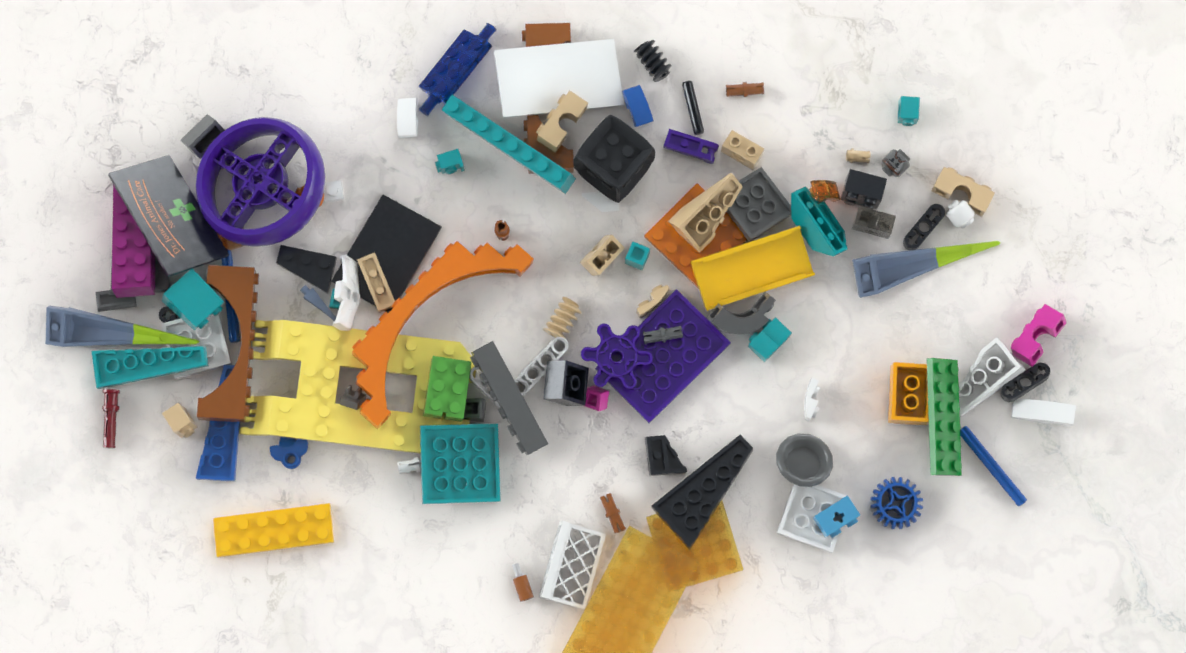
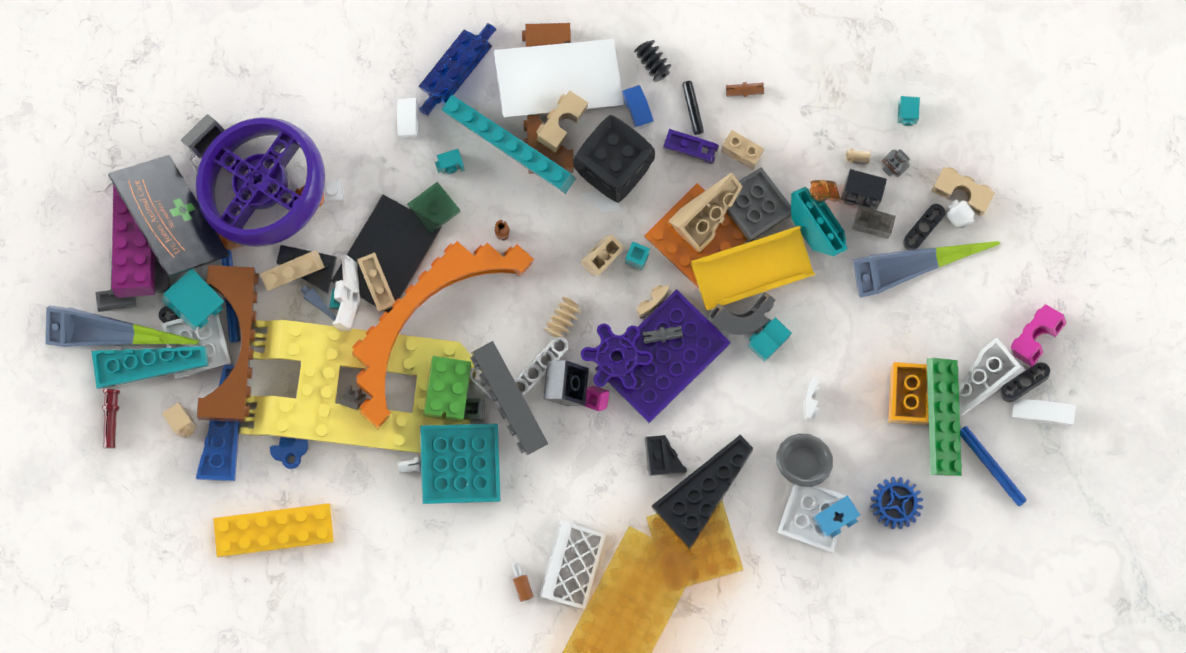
(292, 270): none -> tan arch
(434, 207): none -> clear green plate
(612, 513): dark orange pin -> none

